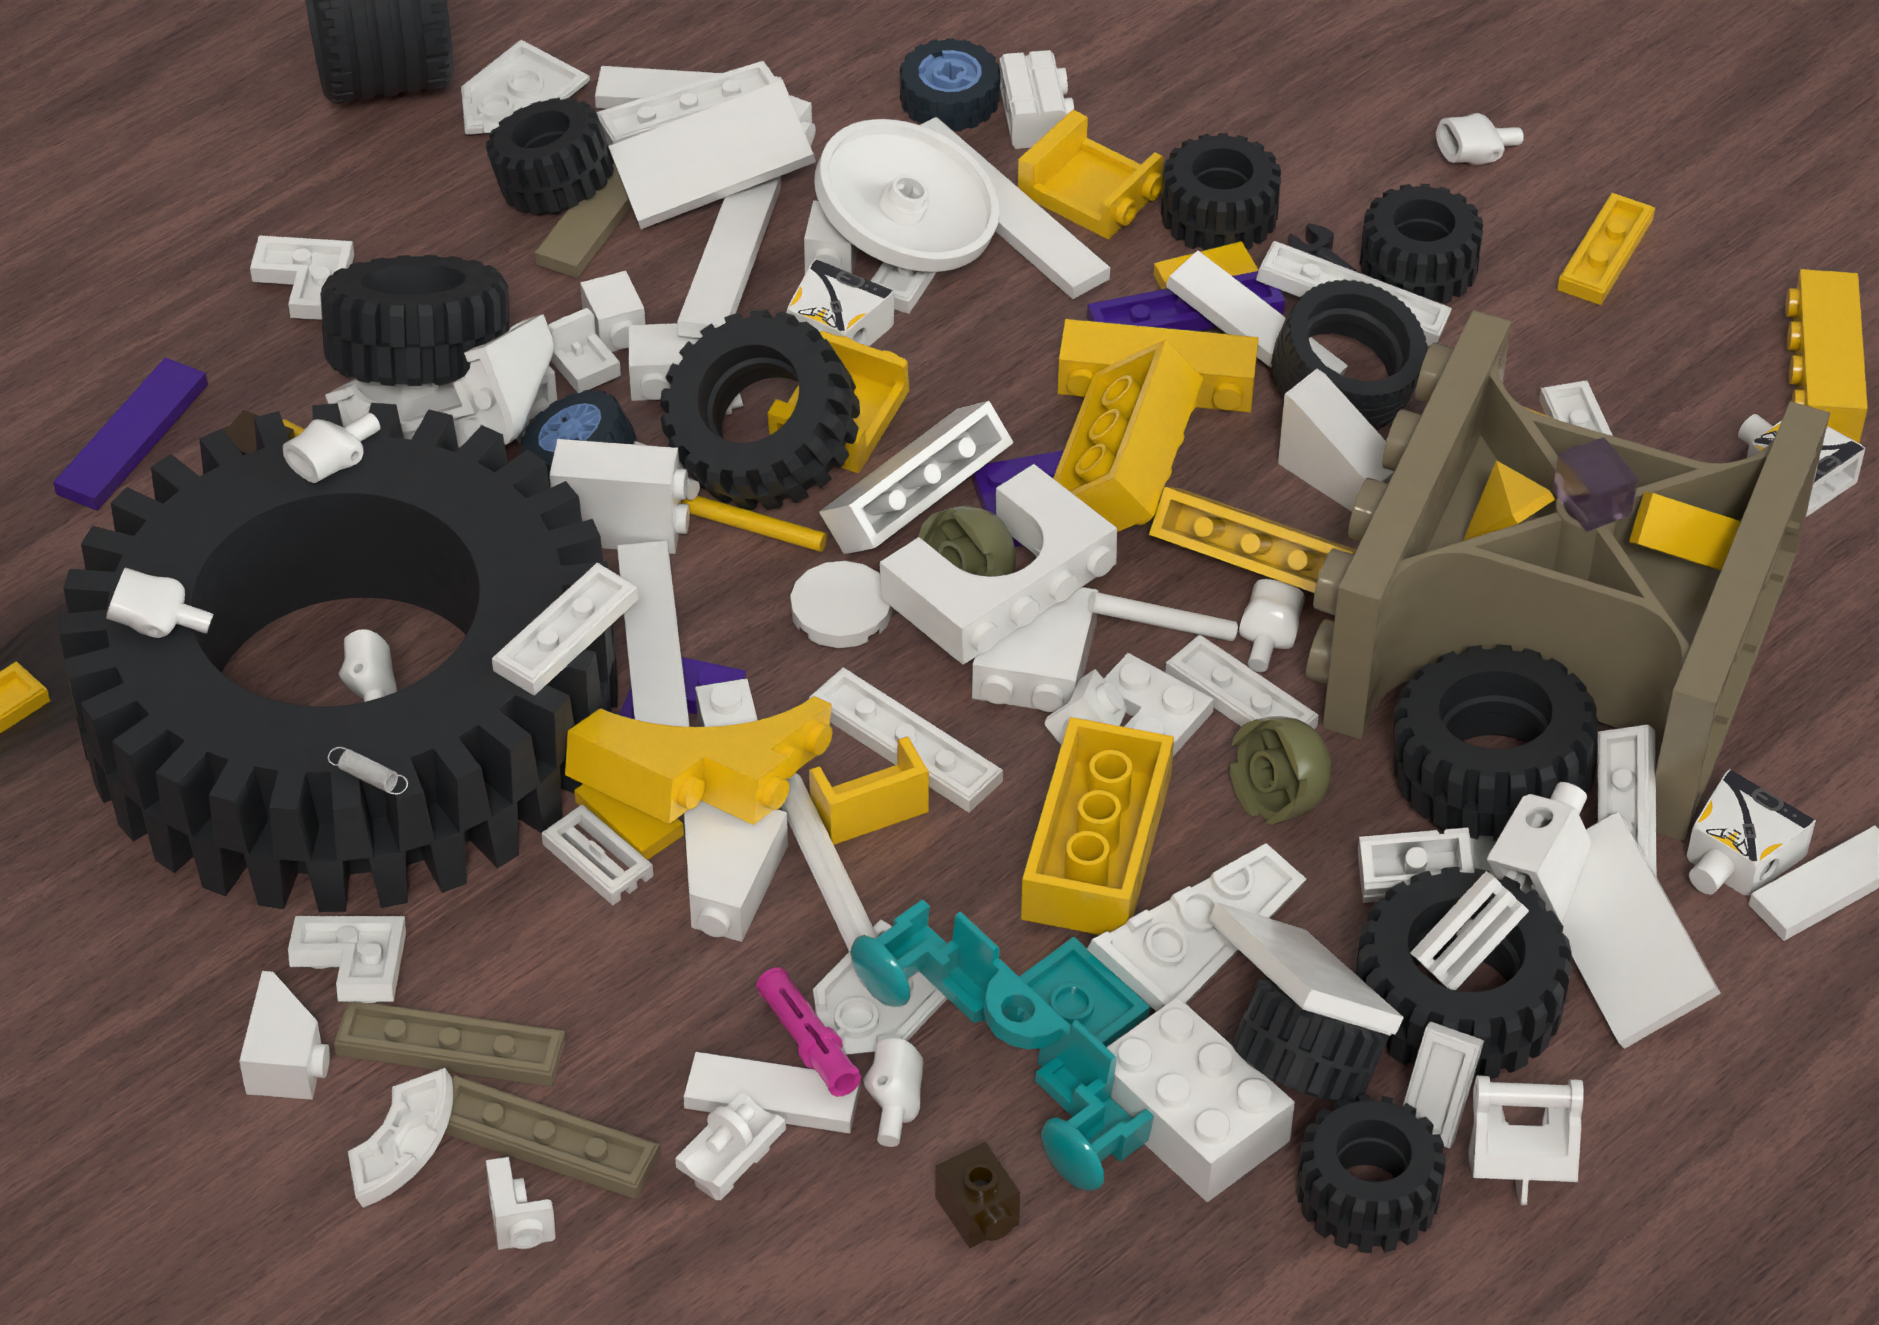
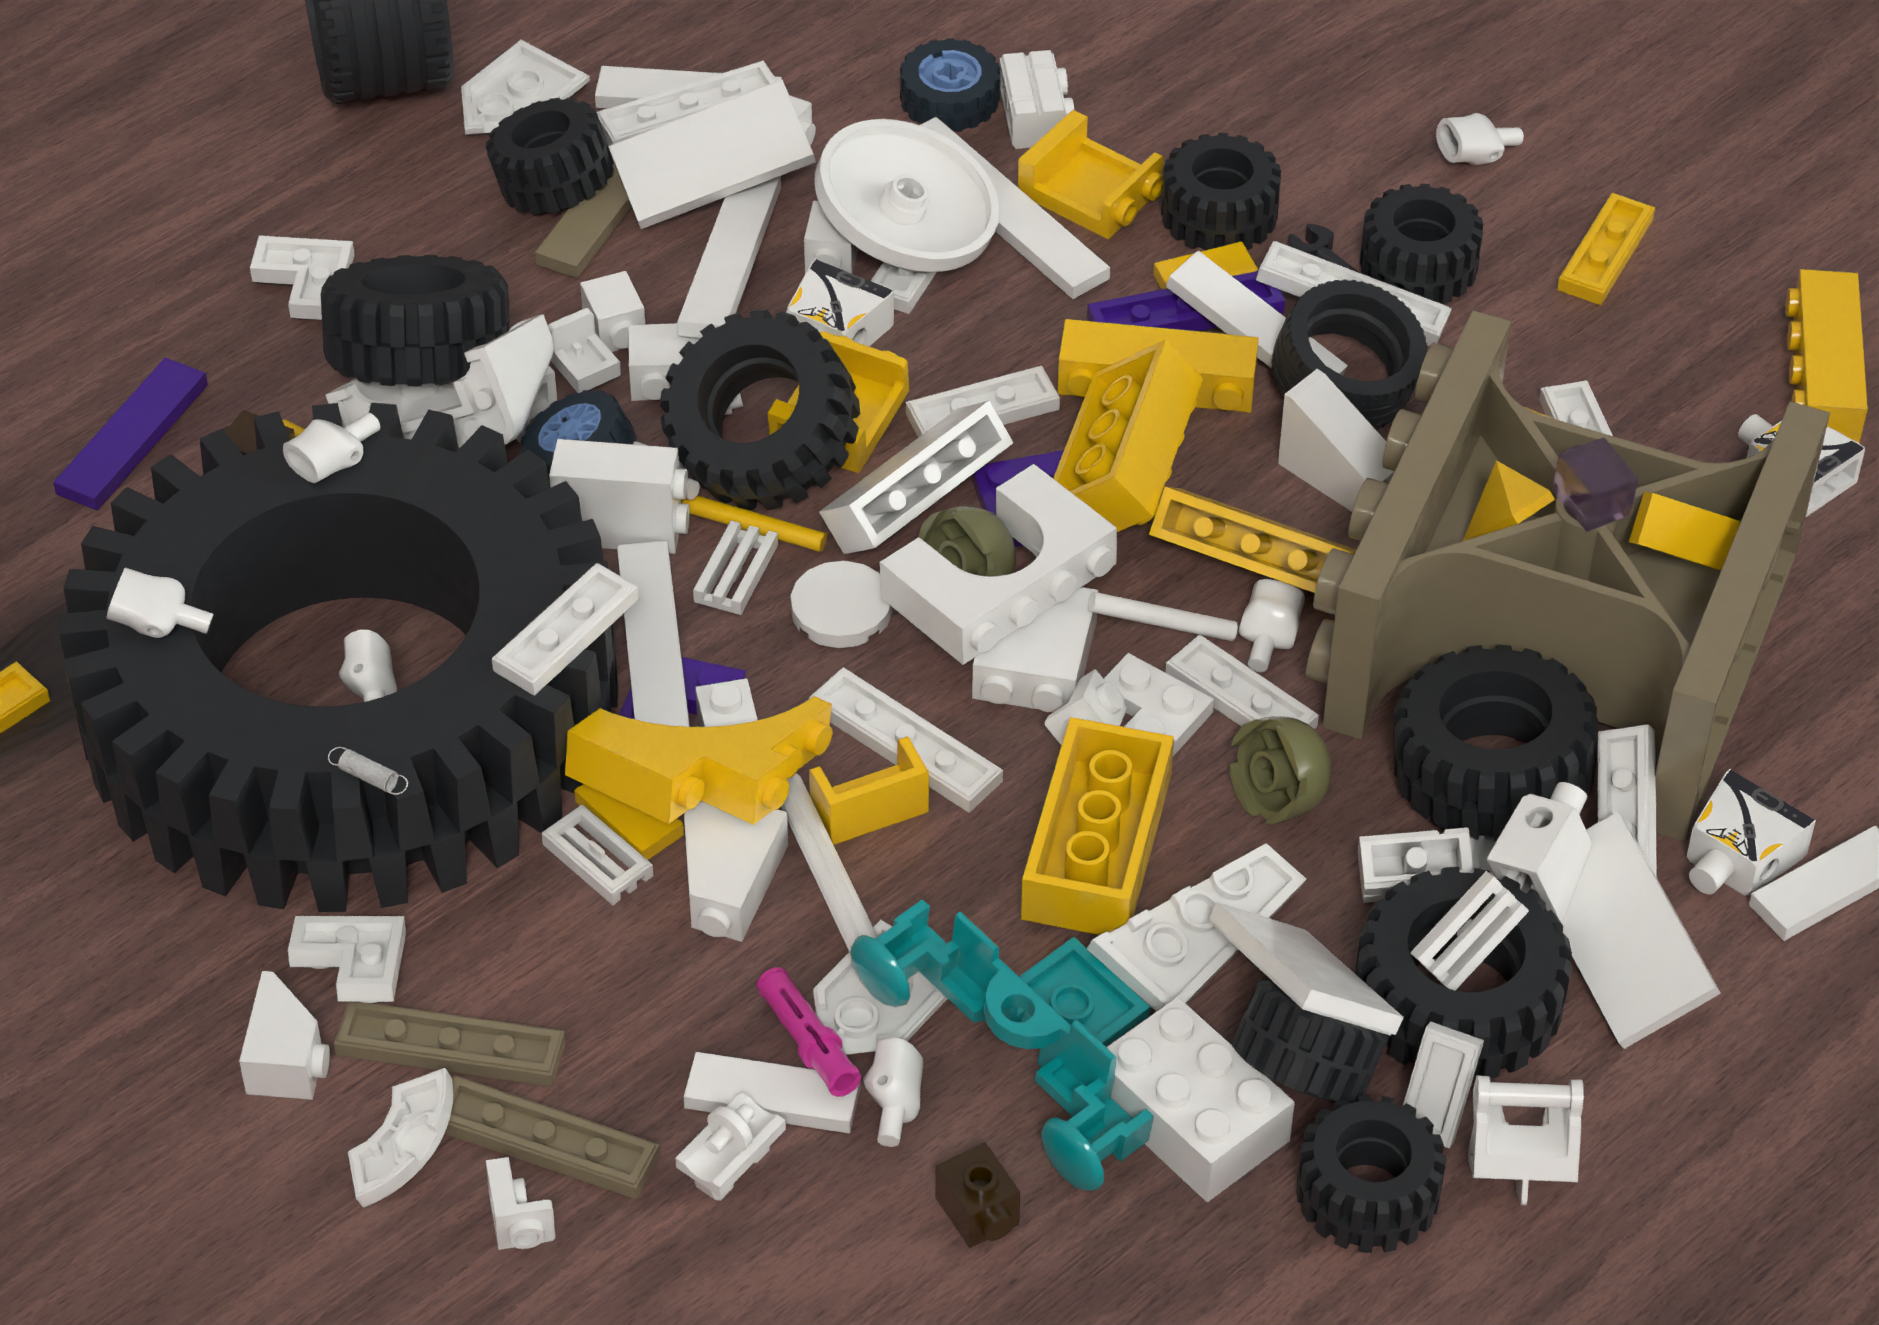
(747, 540): none -> white tile
(1011, 395): none -> white tile

